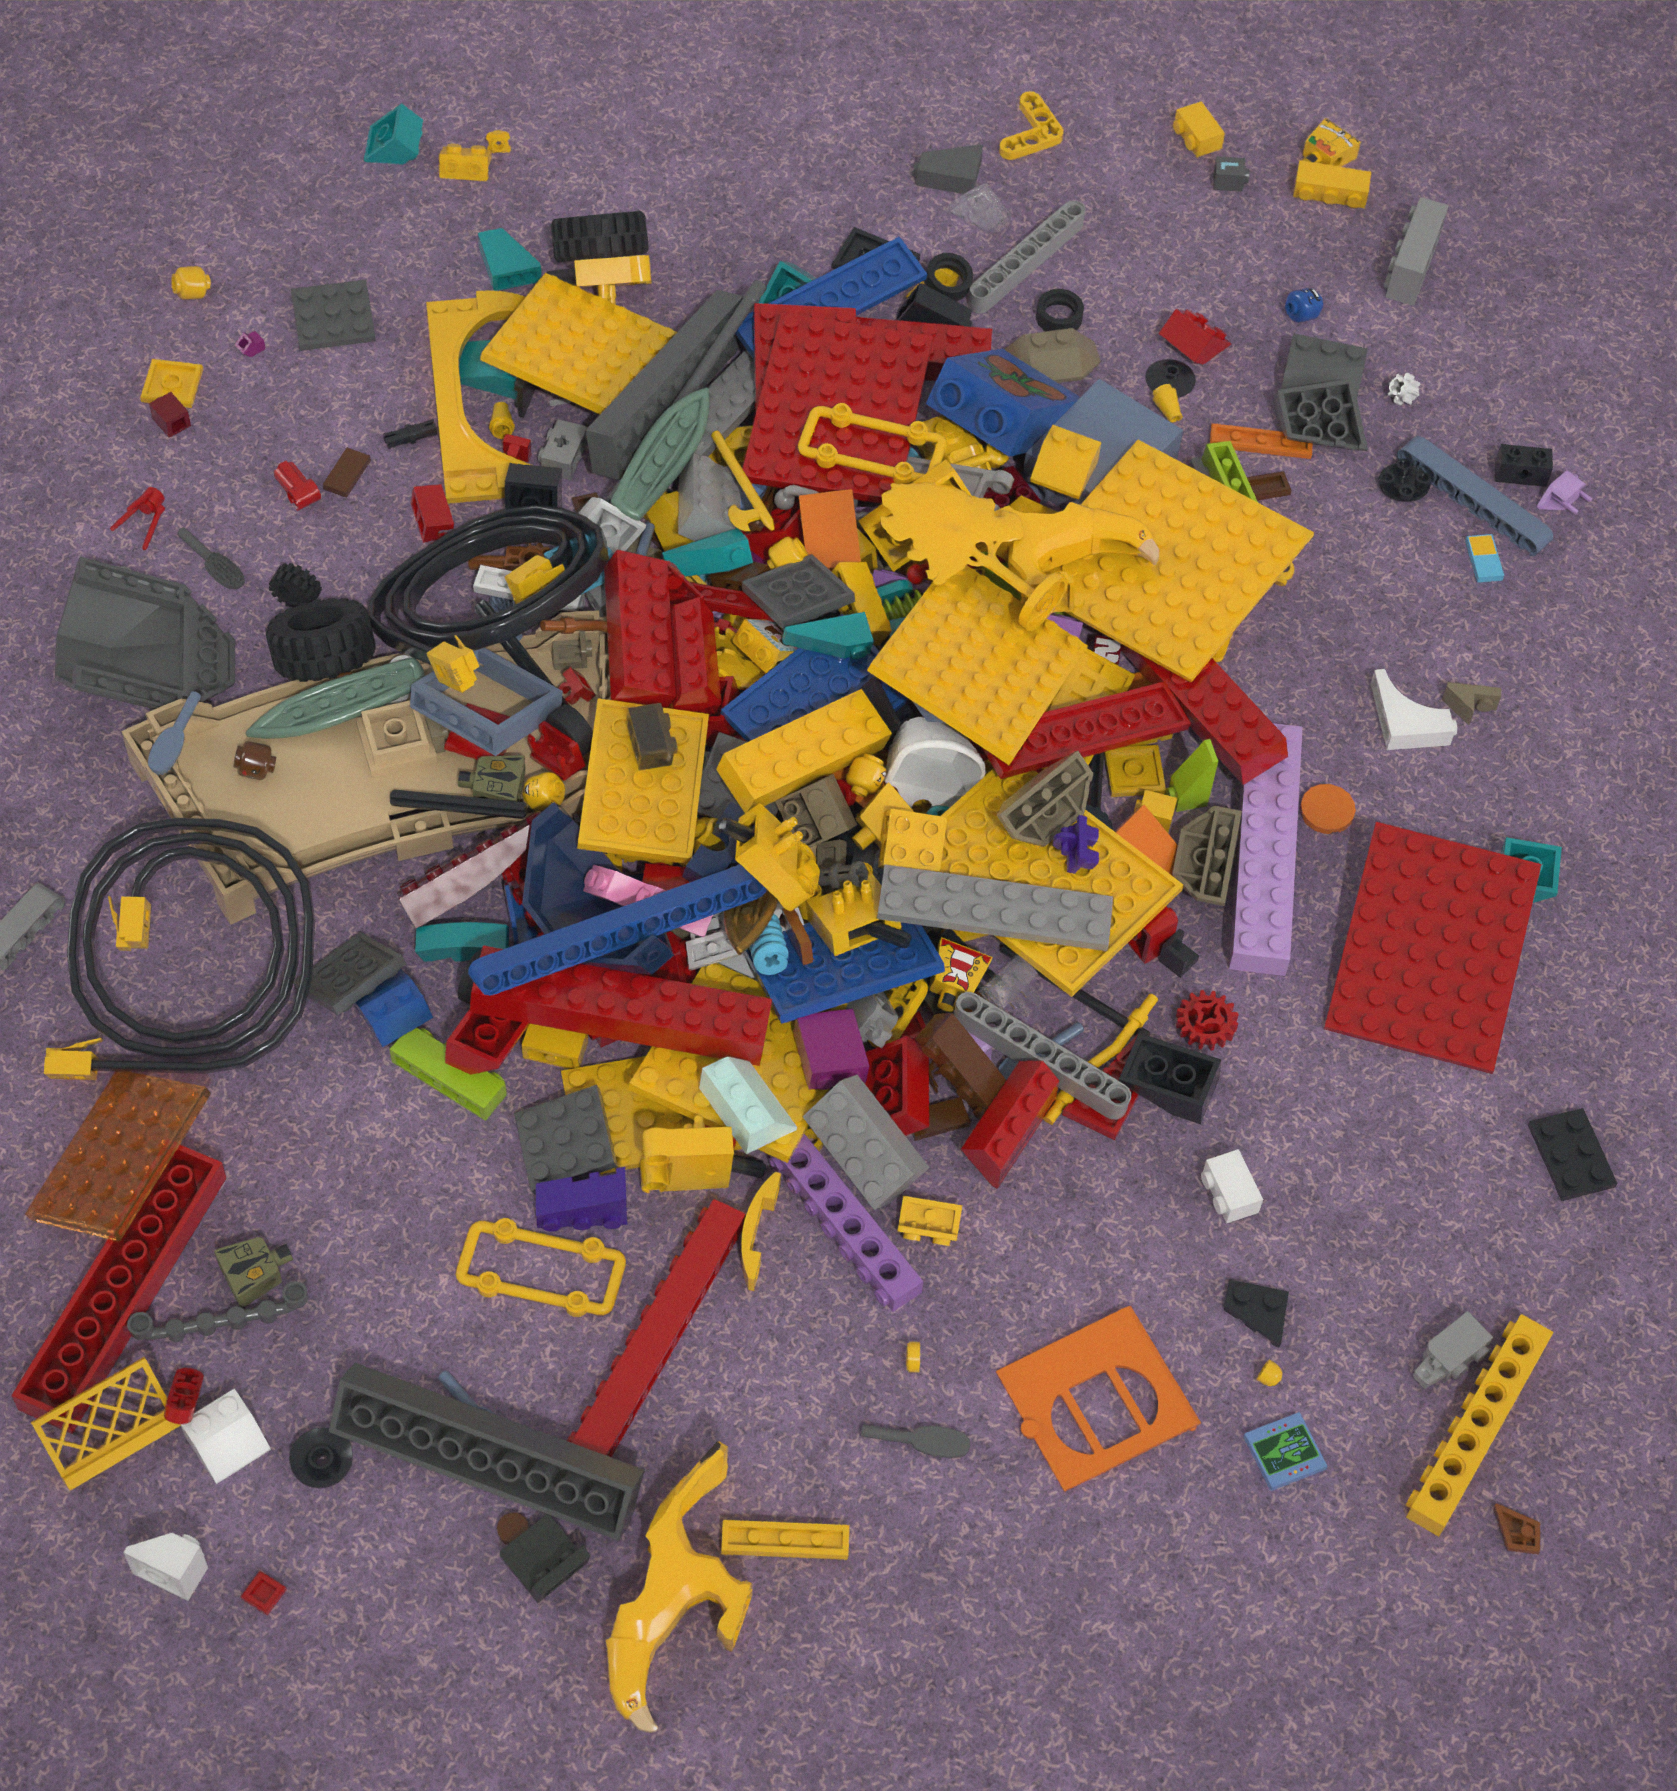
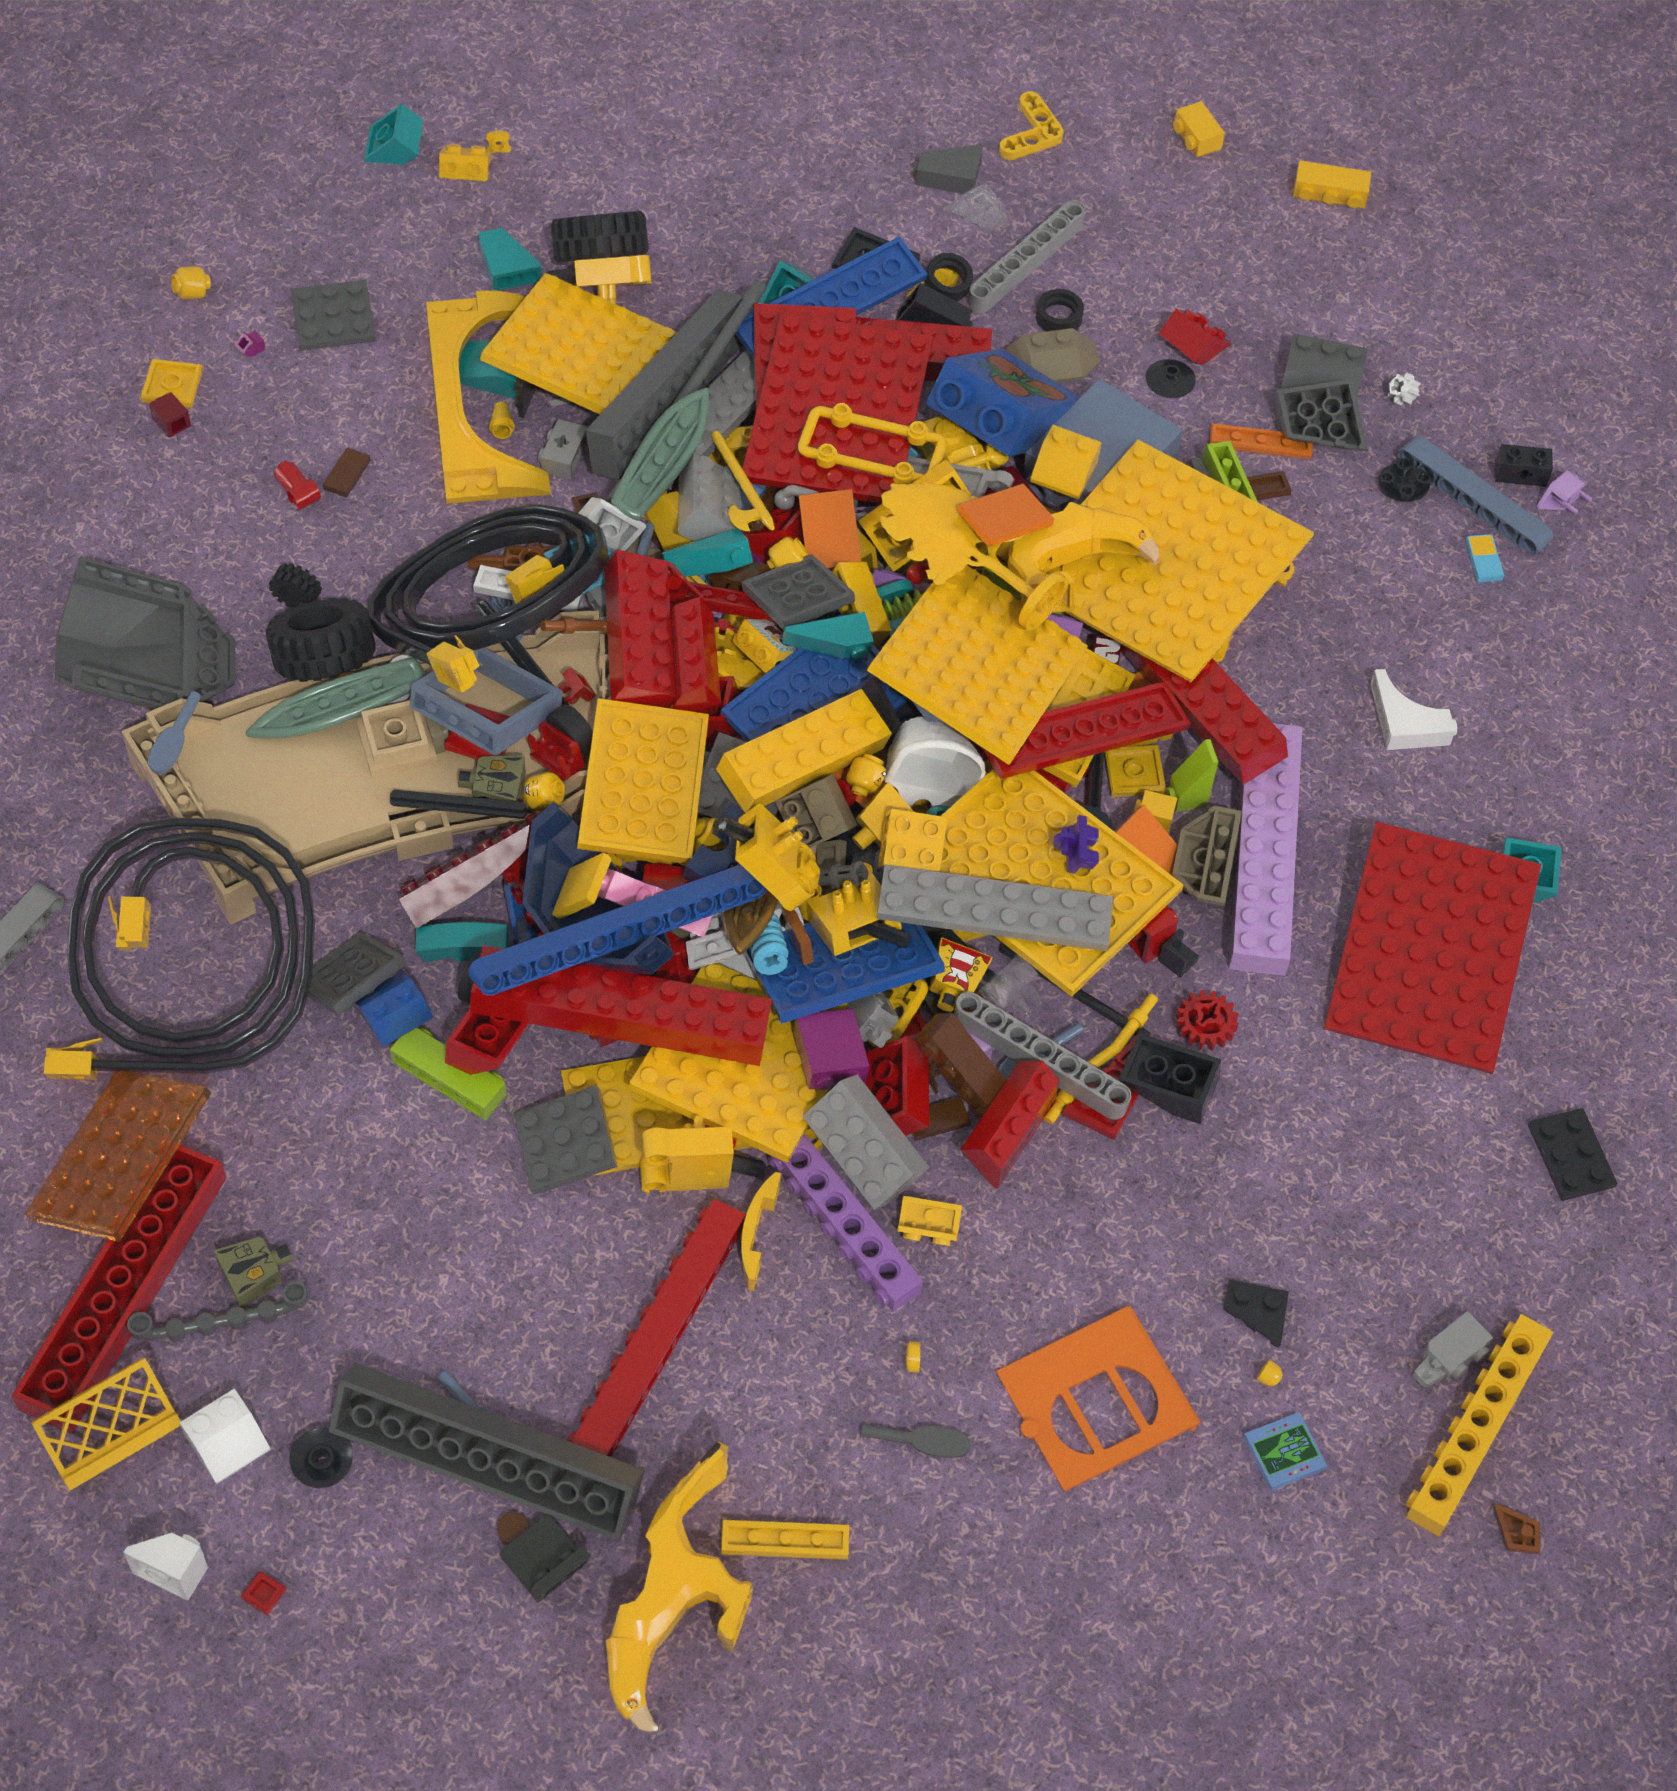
(148, 503): red plant -> none
(183, 1396): red beam -> none
(217, 565): dark grey piece -> none
(254, 760): reddish brown head -> none
(410, 434): black pin -> none
(431, 511): red hinge -> none
(517, 447): red tile -> none
(533, 485): black brick -> none
(554, 1046): yellow brick -> none
(572, 653): dark tan bracket -> none
(575, 1302): yellow bar -> none
(581, 886): none -> yellow tile
(583, 1202): dark purple wedge -> none
(650, 736): clear smoke brick -> none
(745, 1103): light aqua slope -> none
(1005, 515): none -> orange tile
(1048, 801): dark tan wedge -> none
(1167, 401): yellow cone -> none
(1230, 174): dark grey brick -> none
(1231, 1186): white brick -> none
(1304, 305): blue head -> none
(1327, 808): orange tile -> none
(1330, 145): yellow torso -> none
(1415, 250): light grey brick -> none
(1466, 697): dark tan slope -> none

